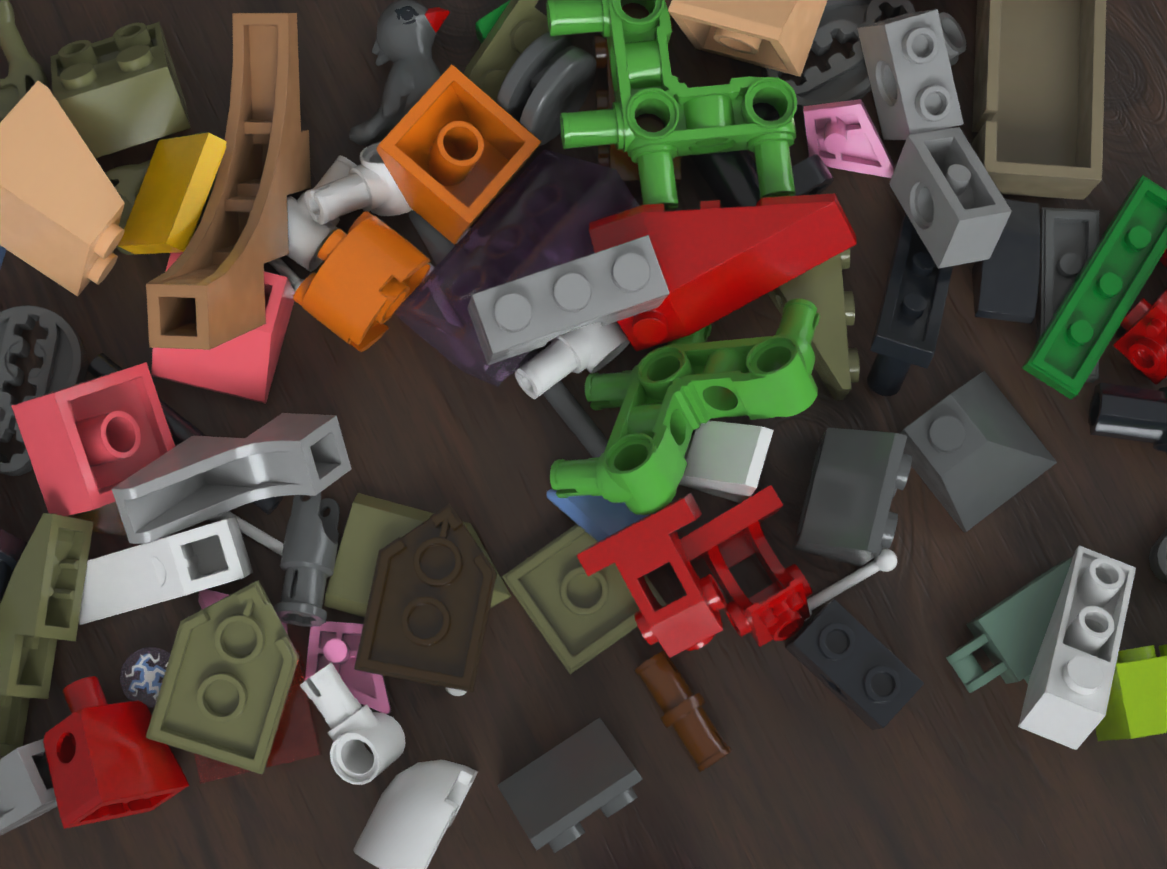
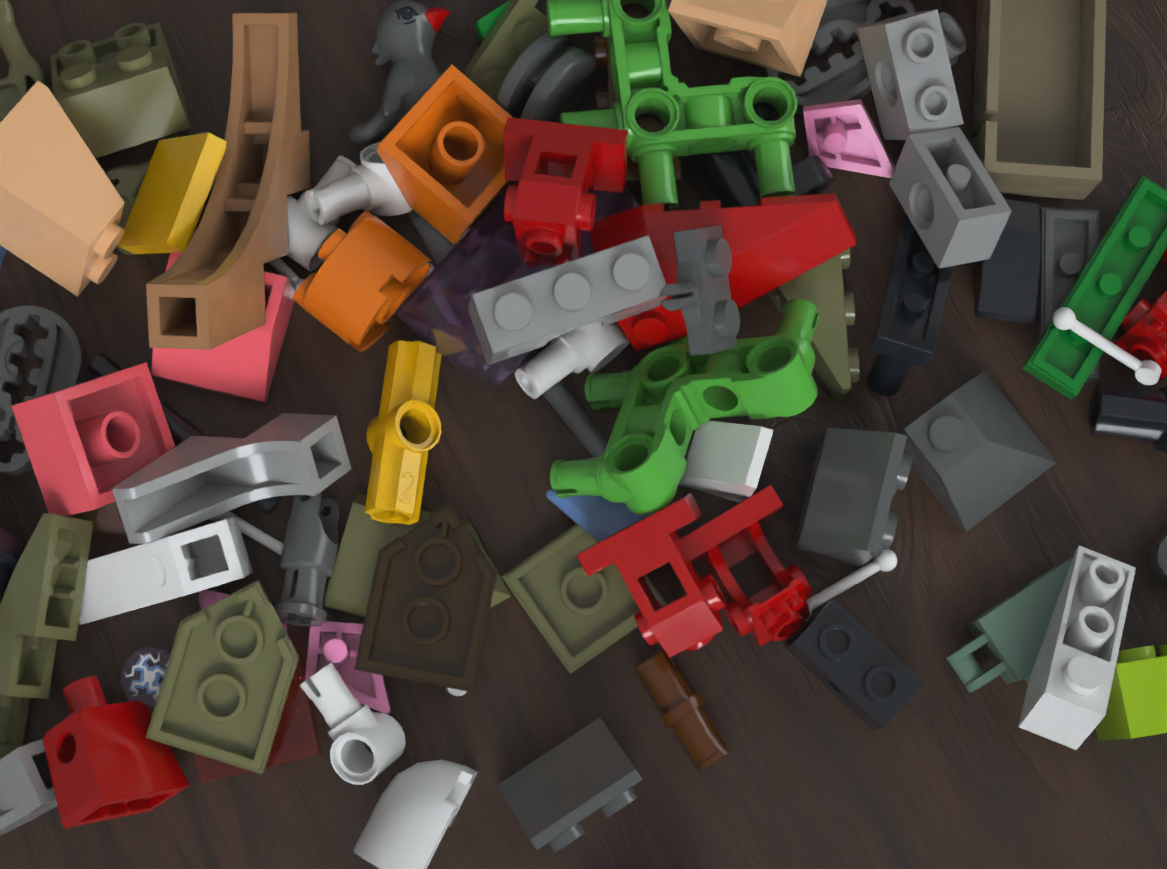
(399, 463): none -> yellow piece
(554, 174): none -> red tile
(704, 290): none -> dark grey plate
(1146, 371): none -> white hinge

